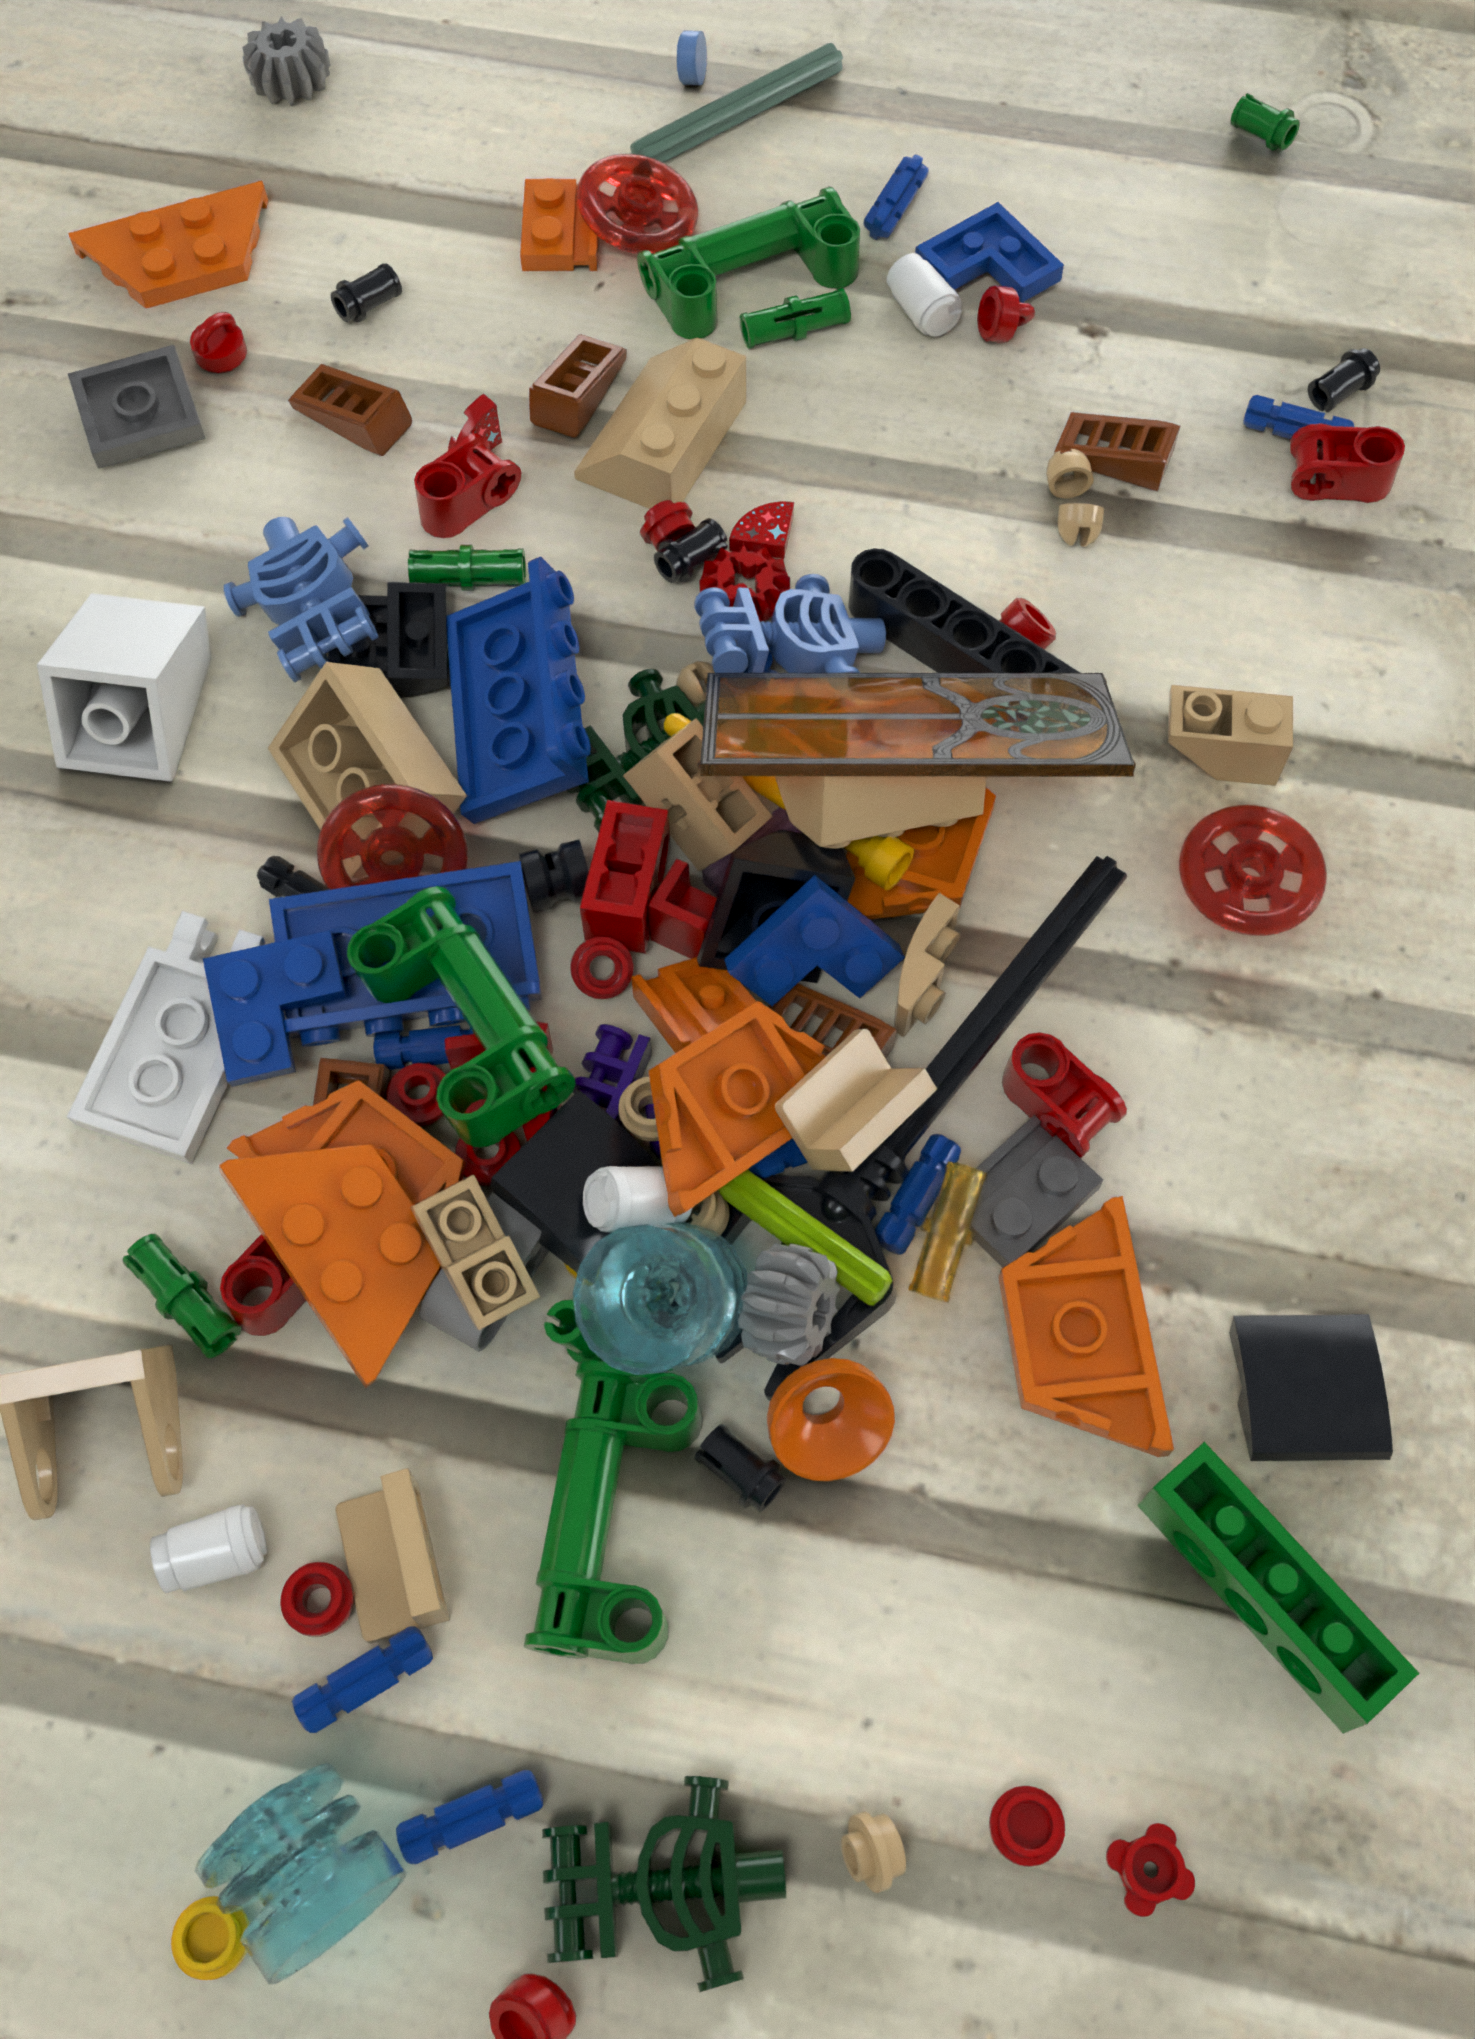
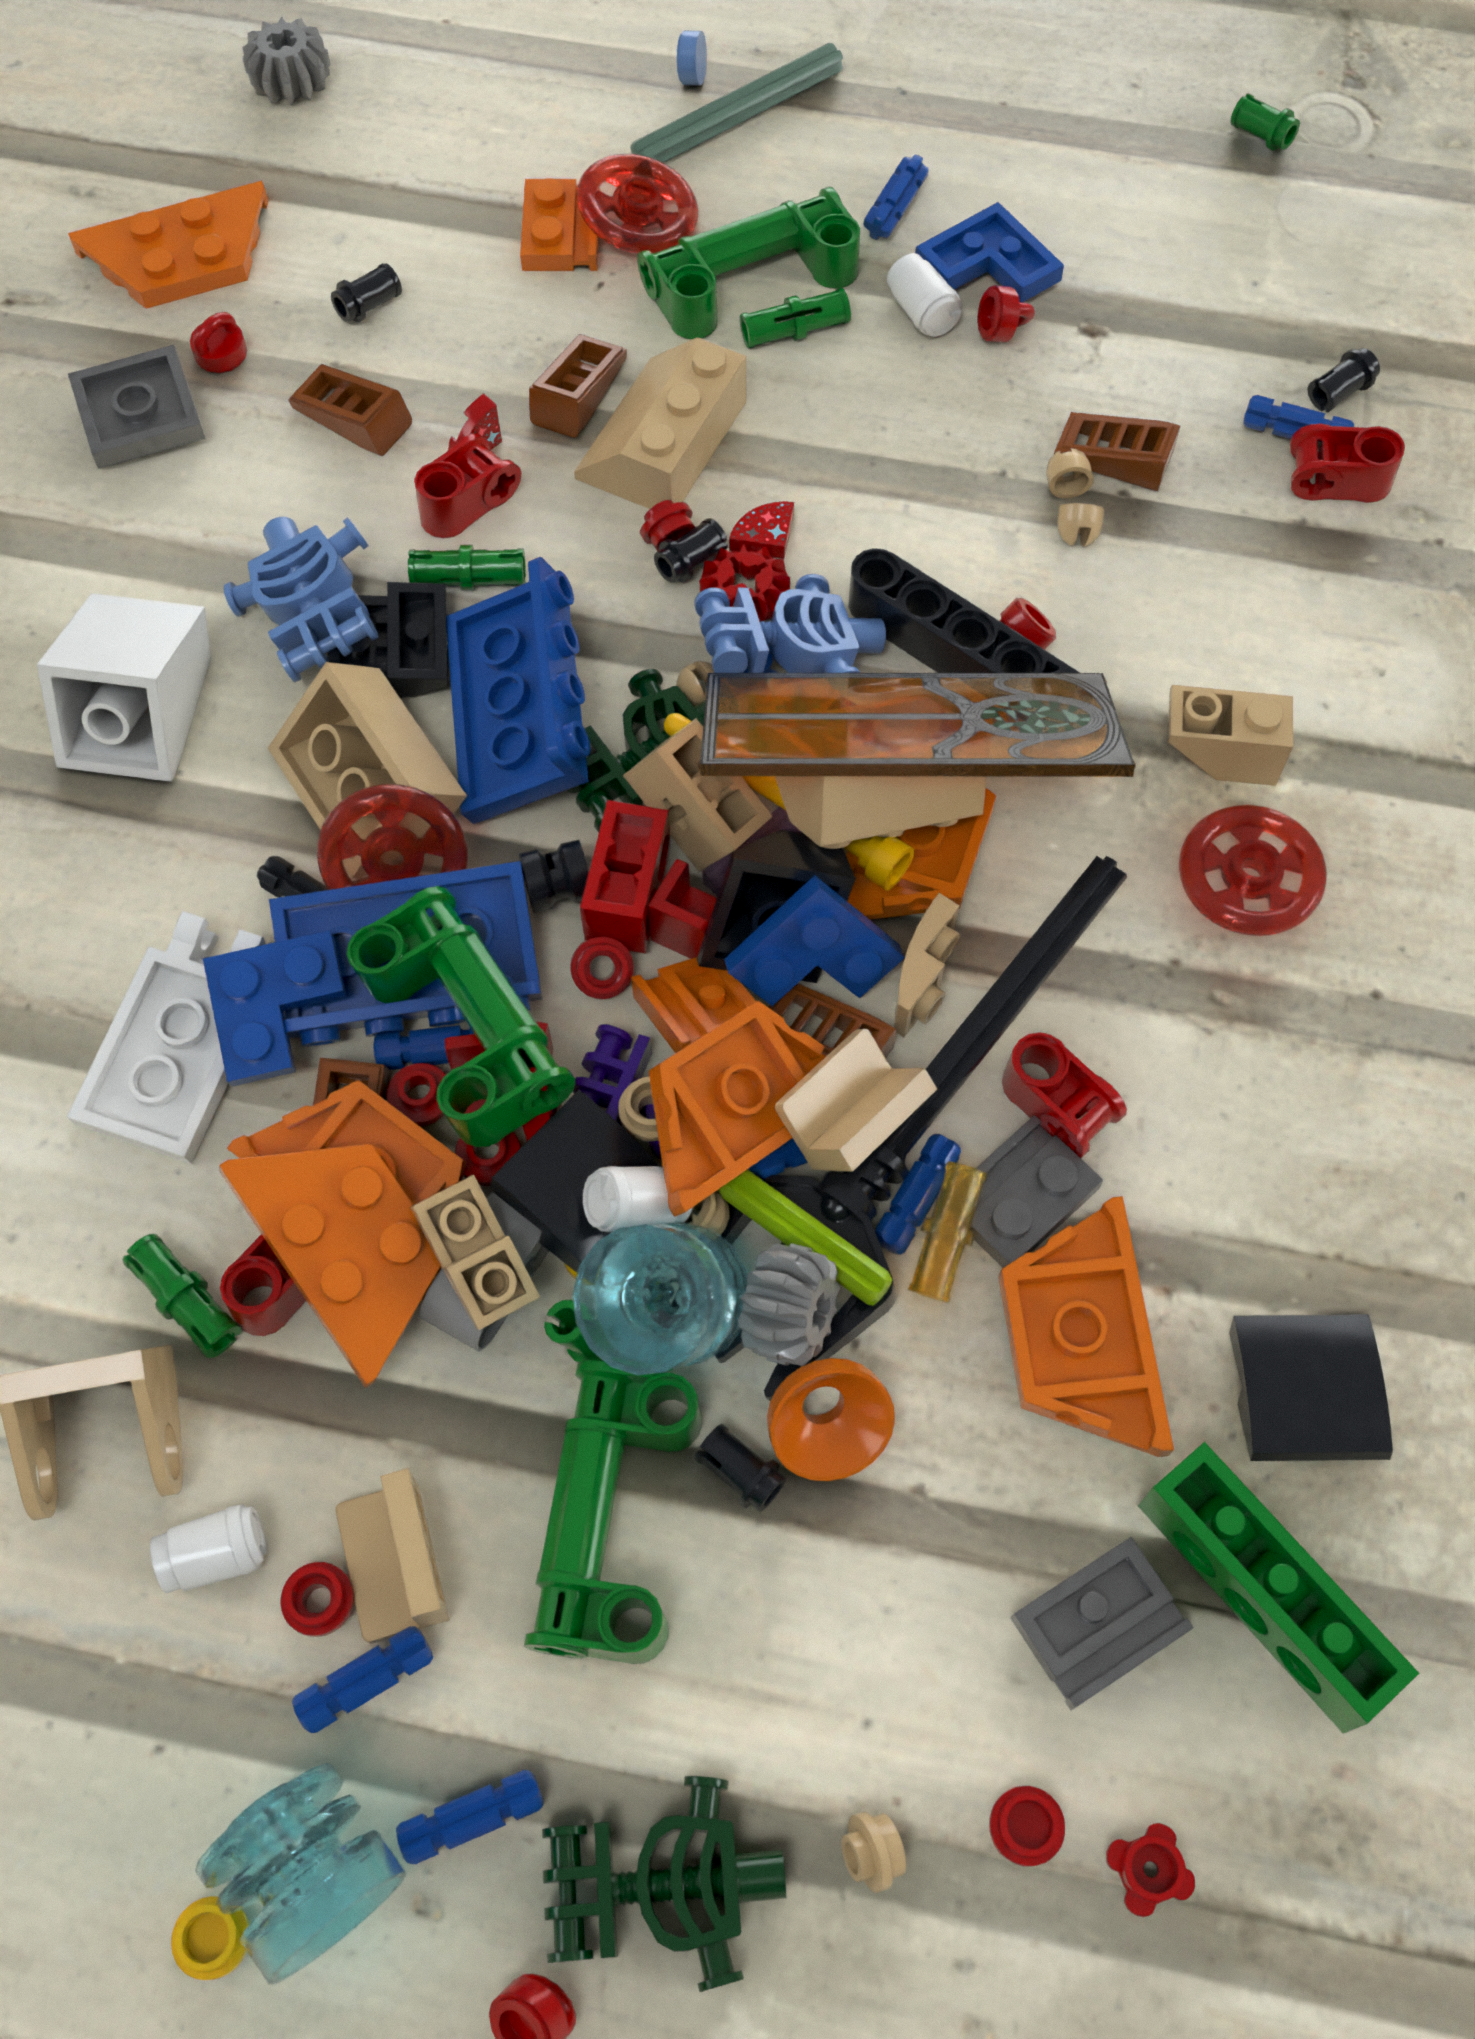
(1101, 1623): none -> flat silver plate

